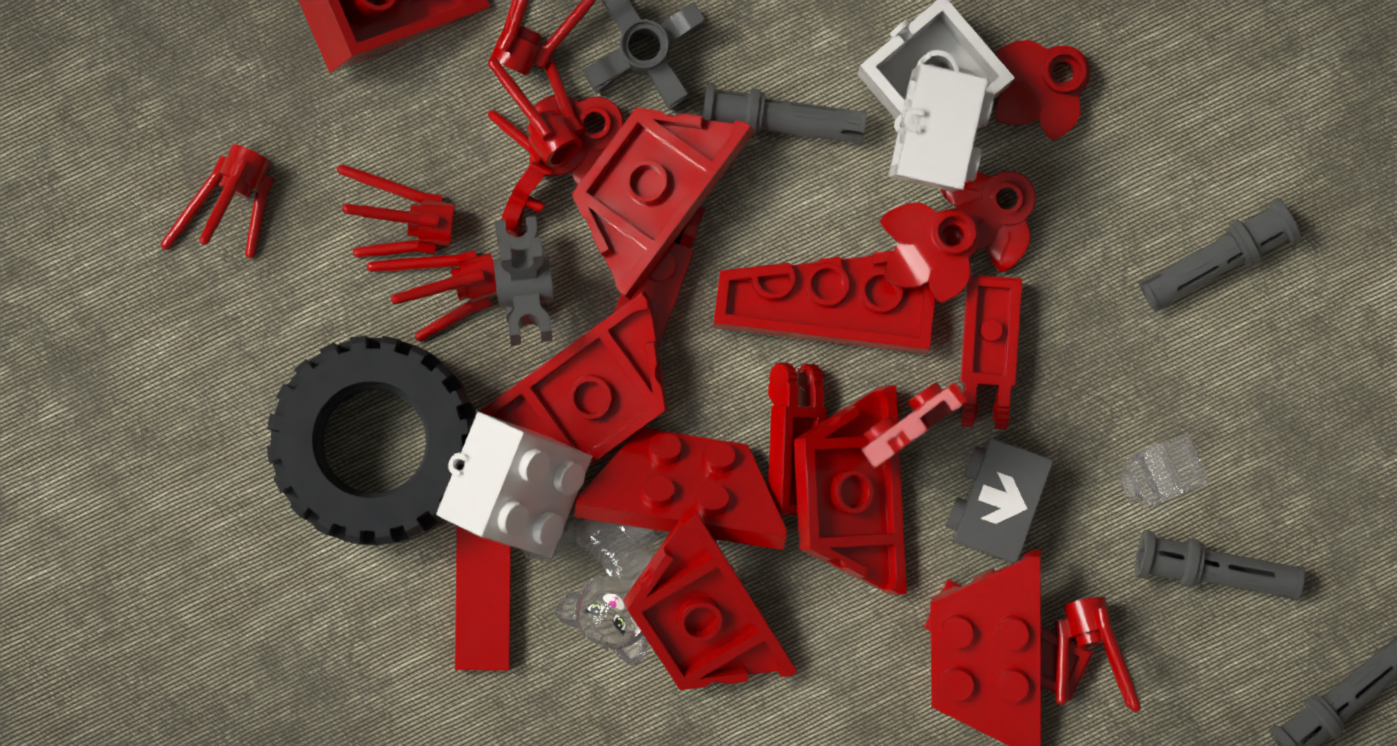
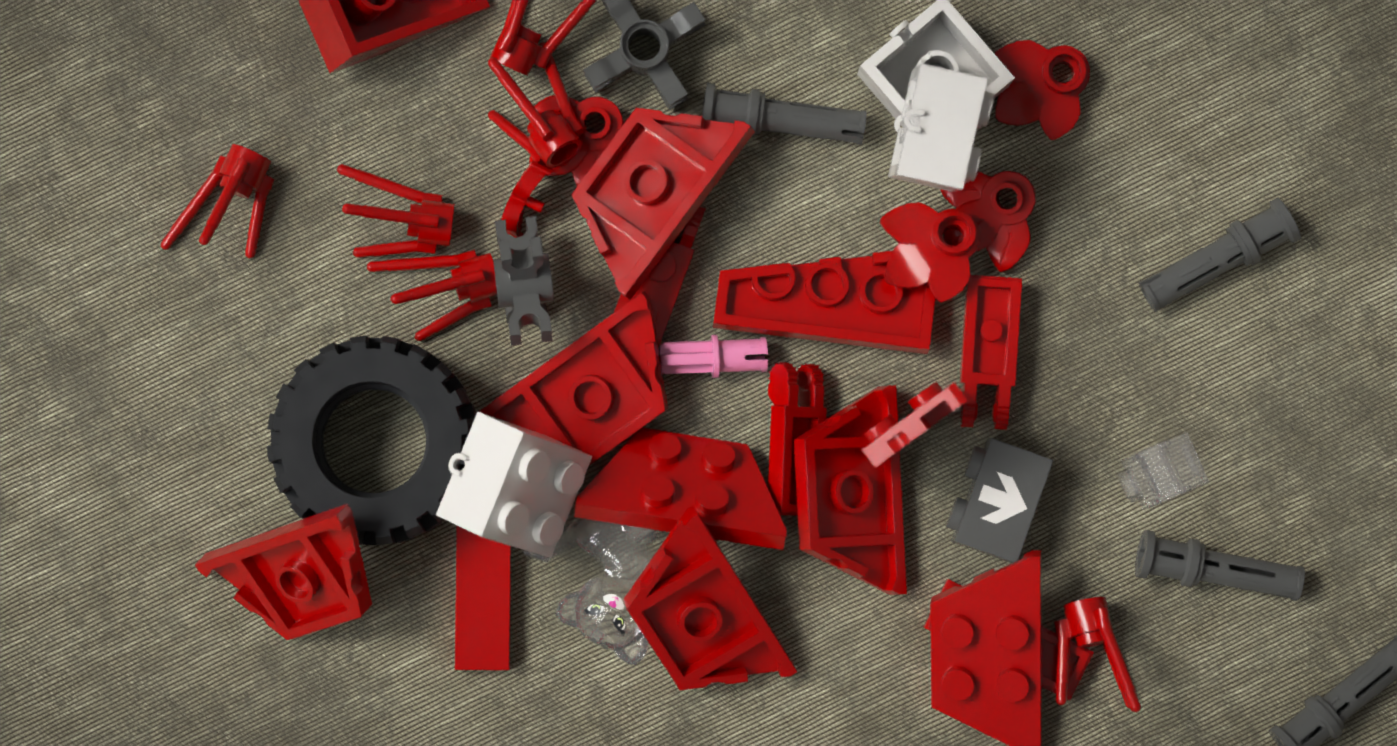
(298, 573): none -> red wing
(713, 356): none -> bright pink axle

